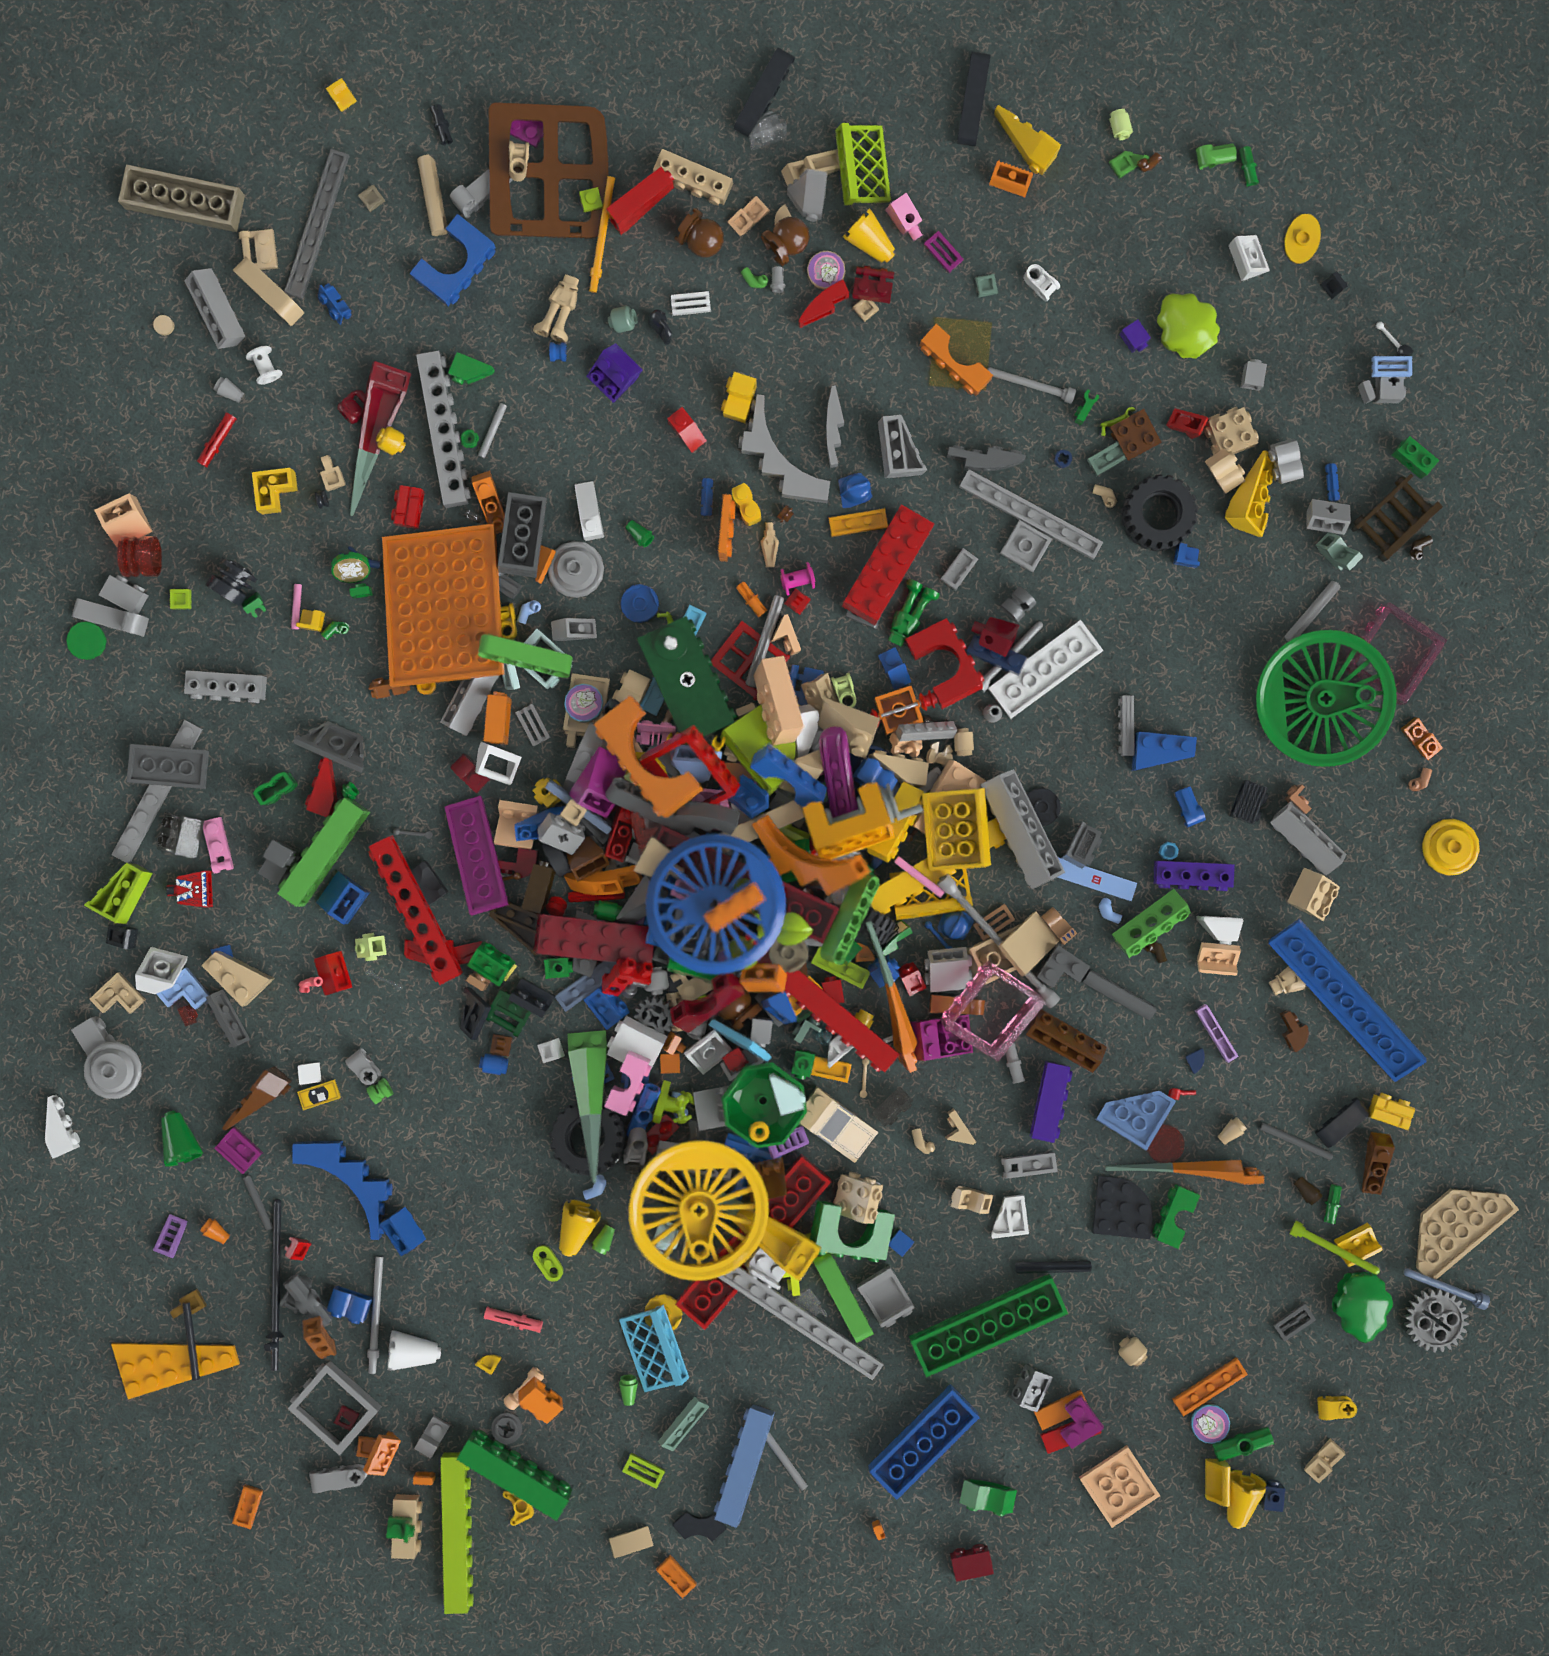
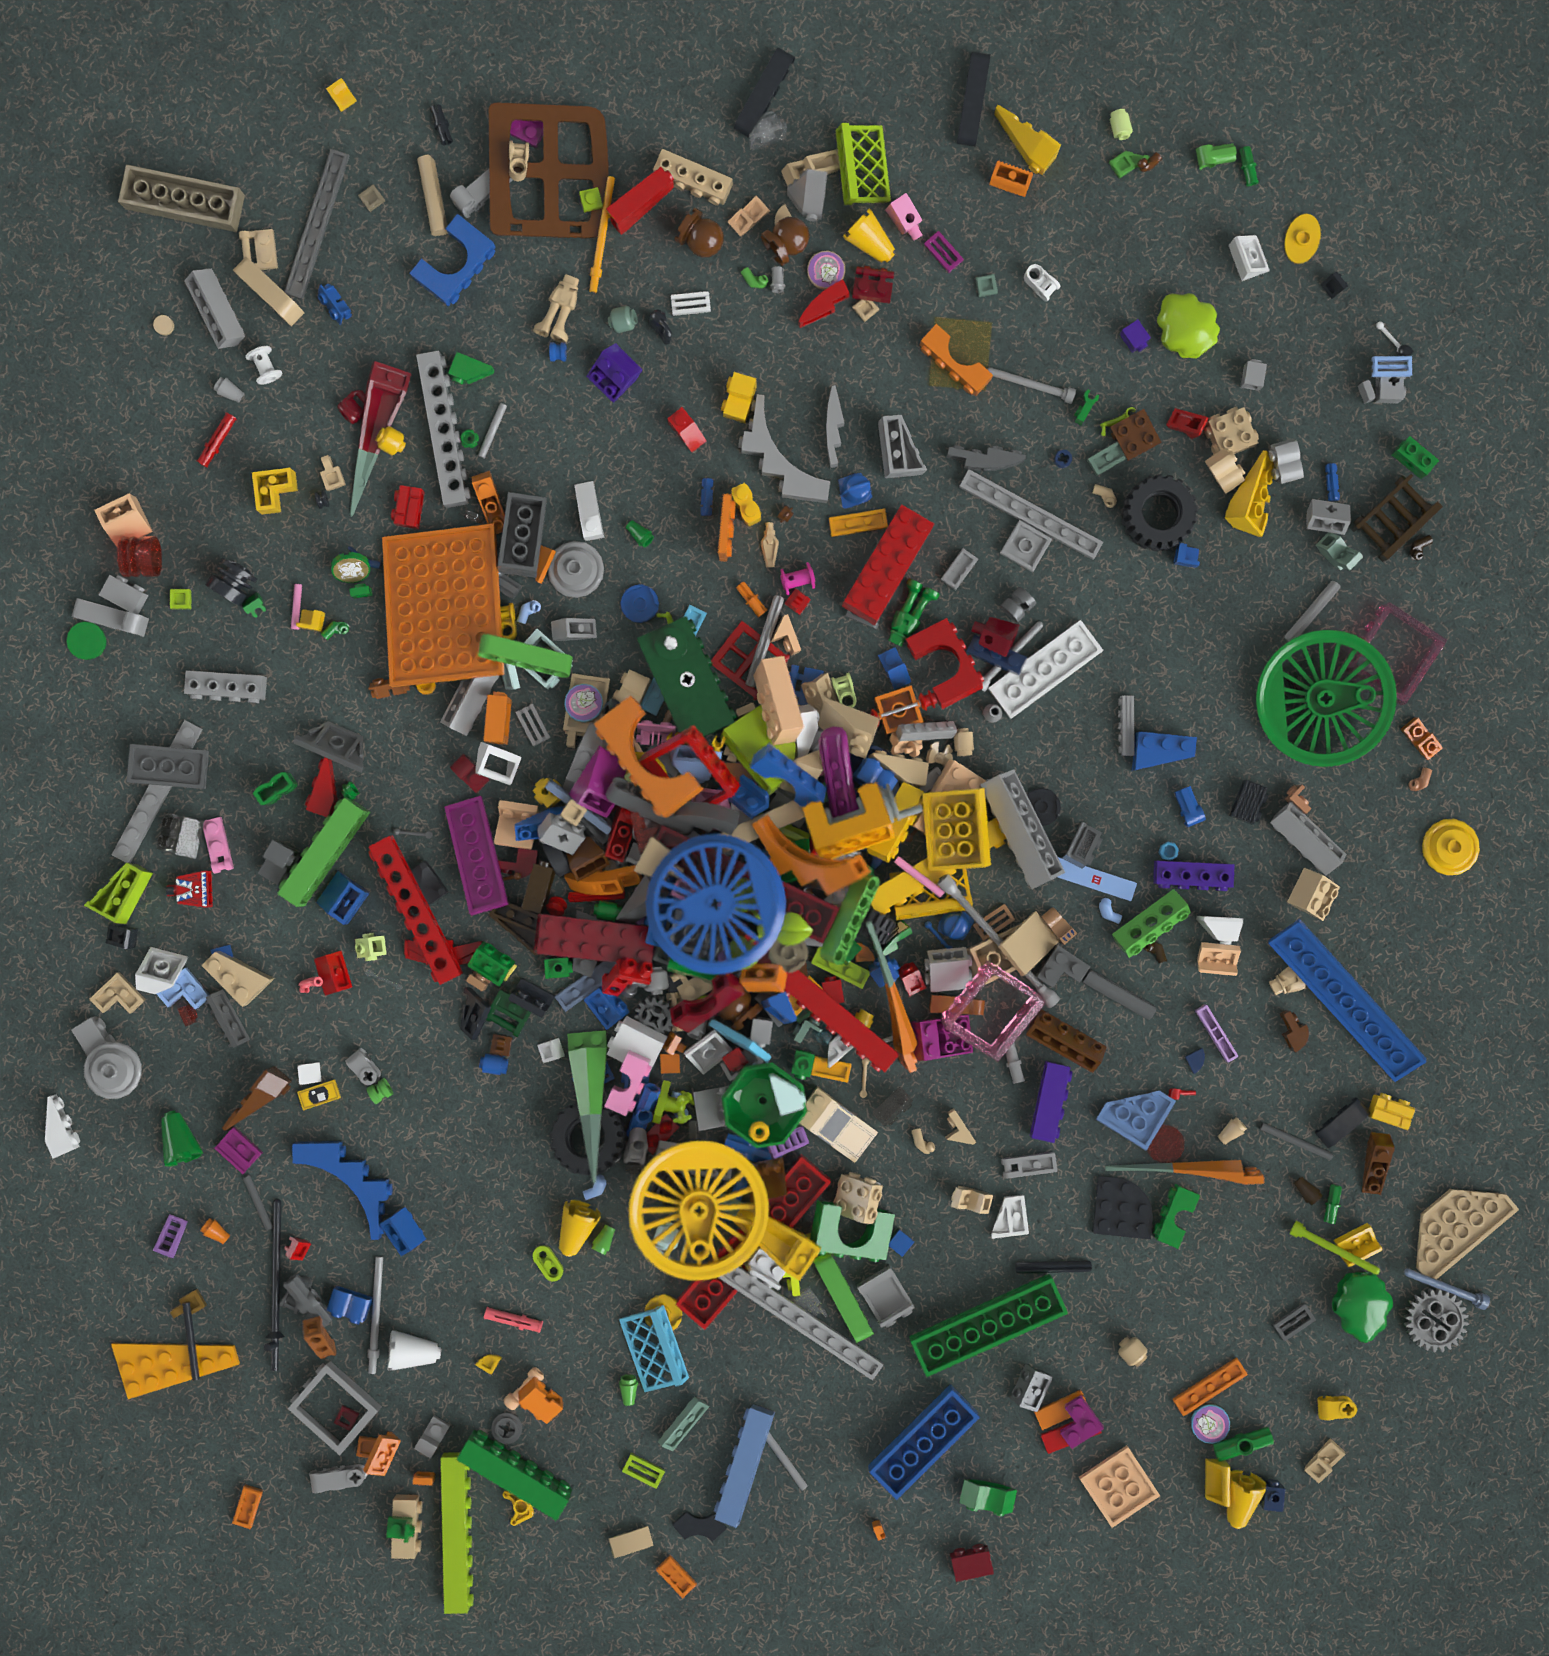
(734, 907): orange arch -> none

